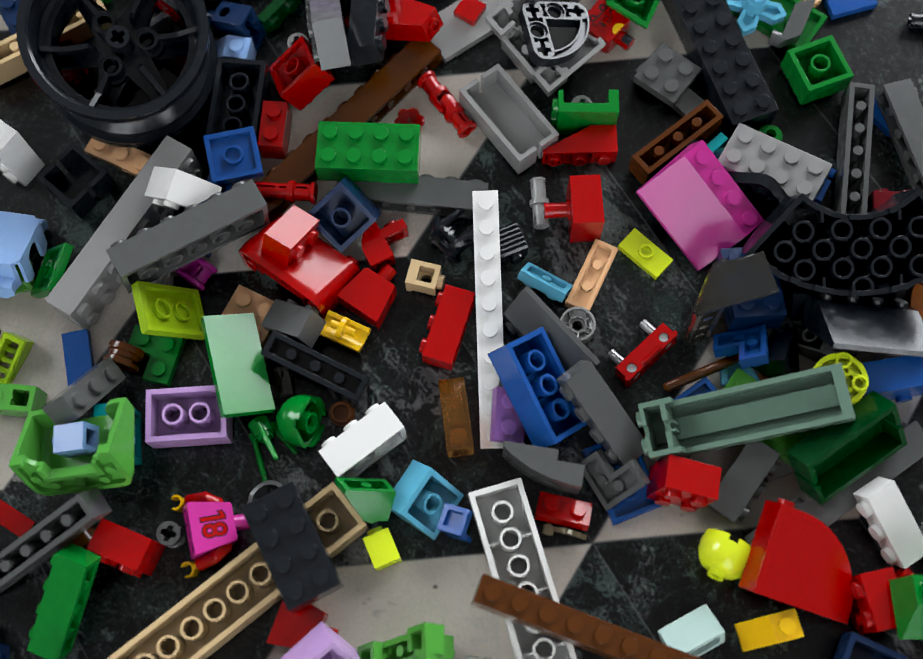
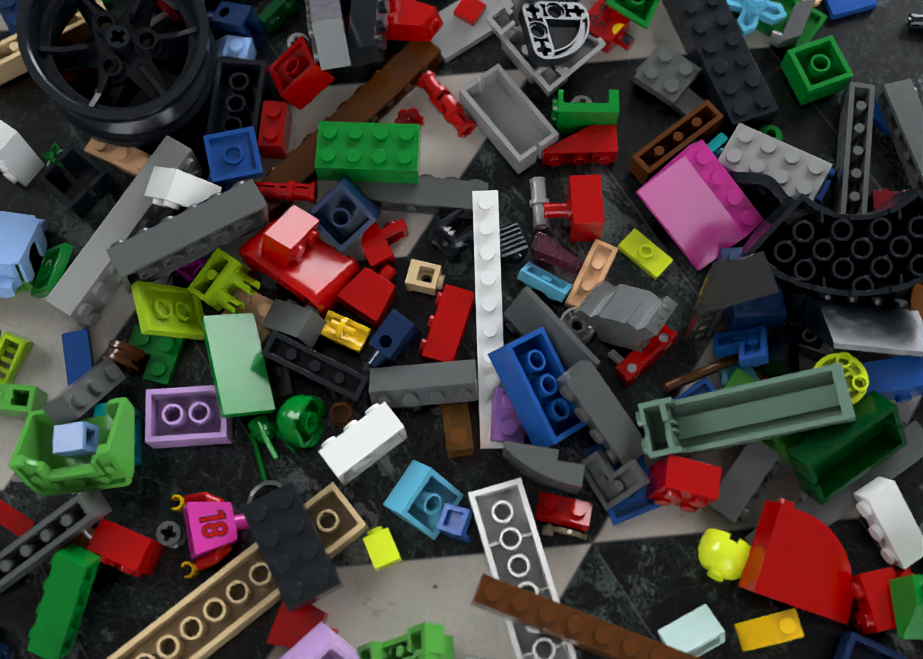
(52, 156): none -> green plant
(219, 281): none -> lime brick
(368, 497): green slope -> none
(394, 329): none -> dark blue torso
(424, 384): none -> dark grey brick
(549, 251): none -> clear pink slope
(625, 314): none -> dark grey slope

